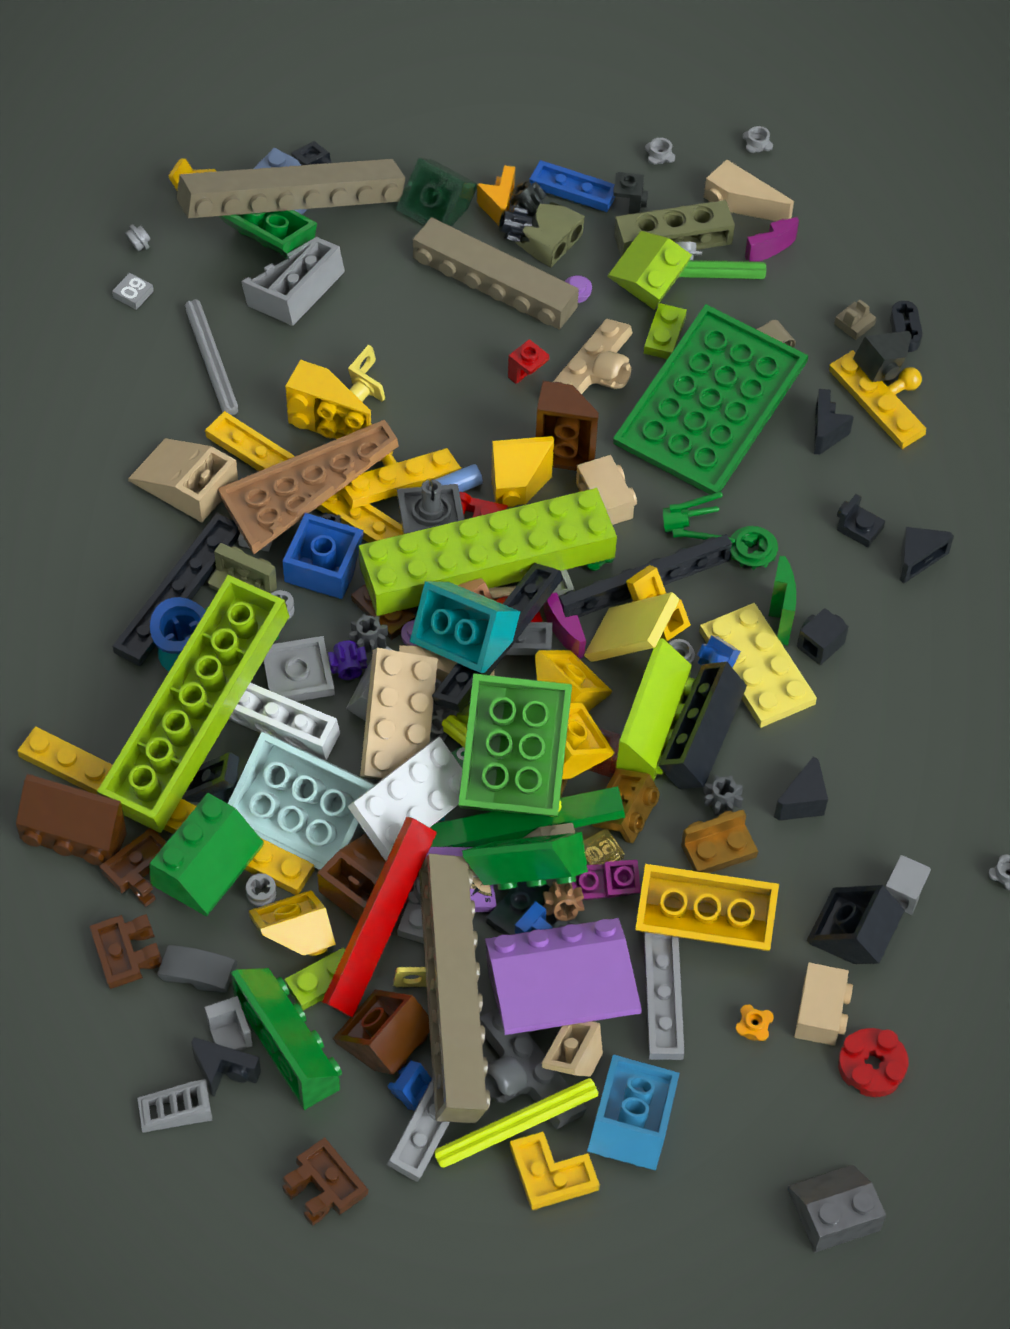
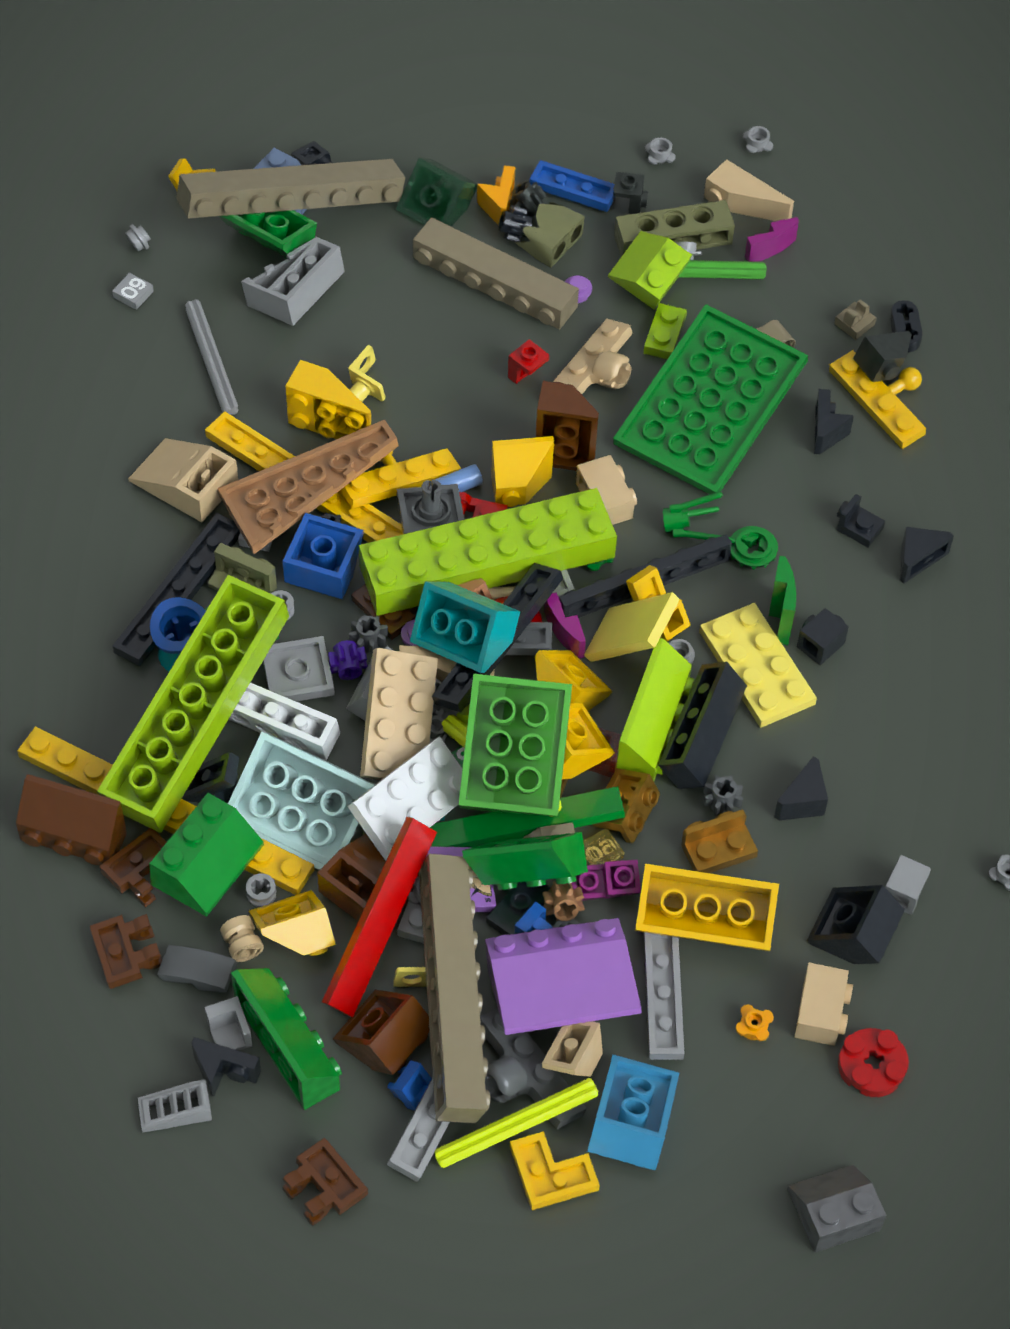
(241, 937): none -> tan wheel
(312, 982): lime plate -> none
(717, 651): blue tile -> none

